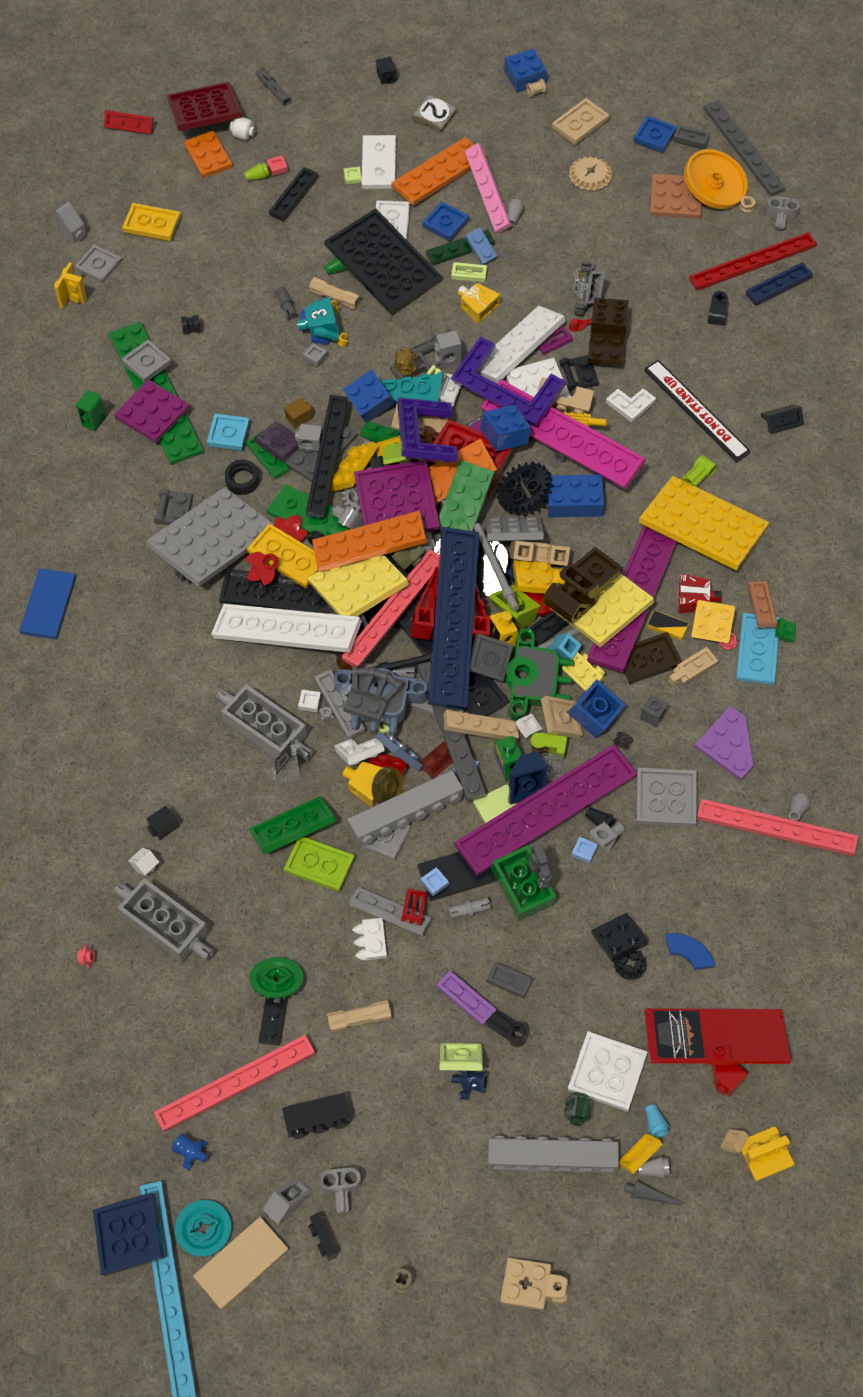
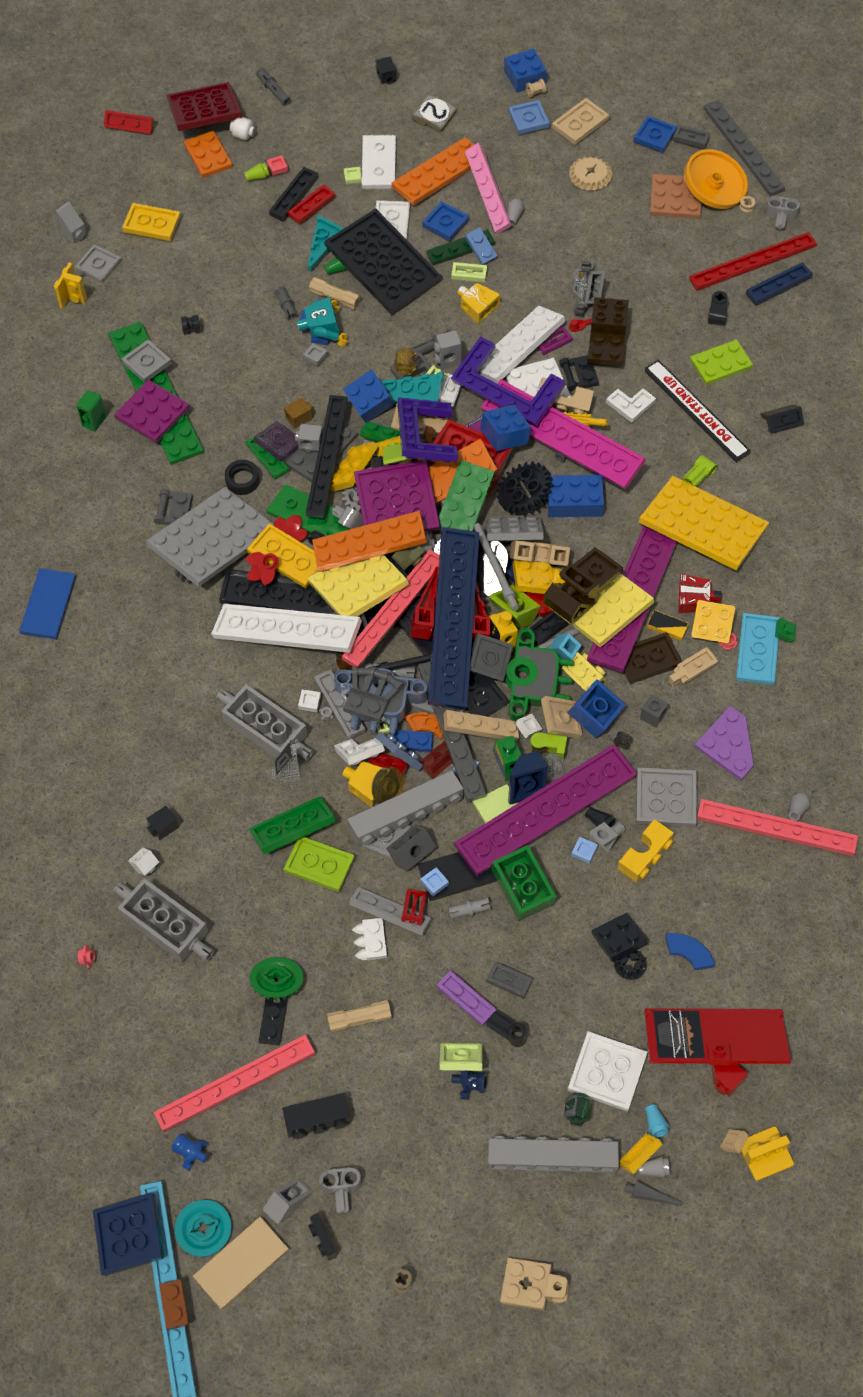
(174, 1305): none -> dark orange plate
(228, 432): medium azure plate -> none
(311, 204): none -> red plate
(323, 231): none -> teal wing
(401, 848): none -> dark grey brick
(415, 740): none -> blue plate
(424, 722): none -> orange tile
(528, 117): none -> medium blue plate
(538, 864): dark grey plate -> none
(637, 864): none -> yellow arch
(721, 362): none -> lime plate
(762, 604): nougat tile -> none

